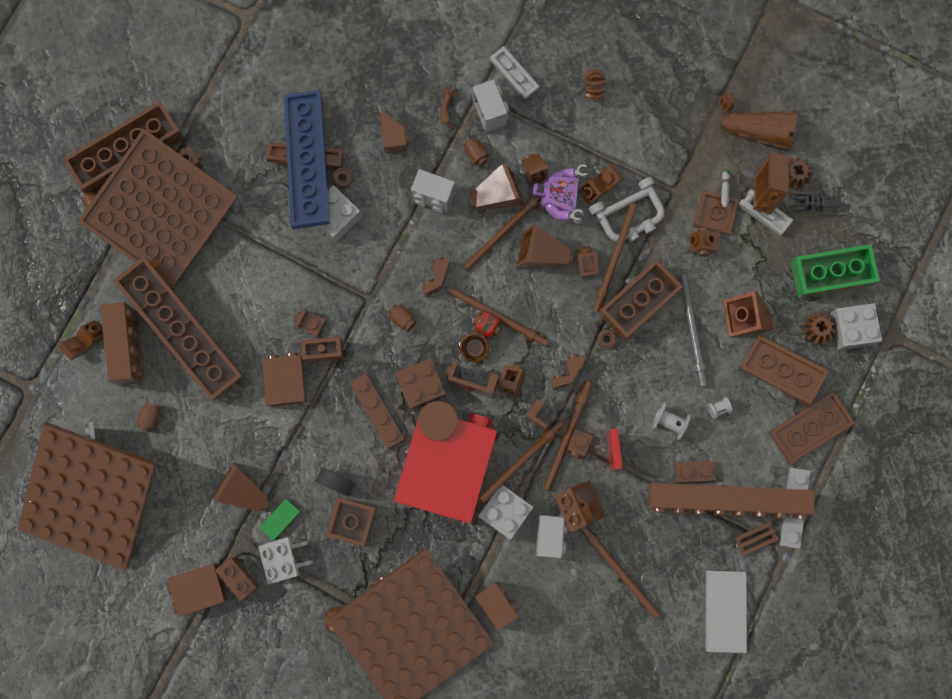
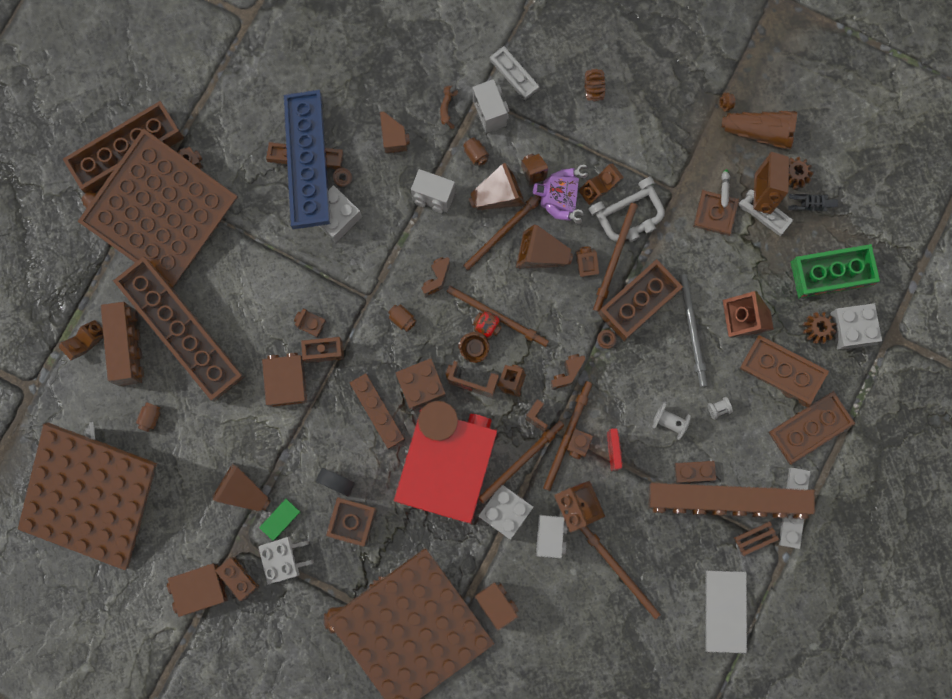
(704, 242): reddish brown brick -> none

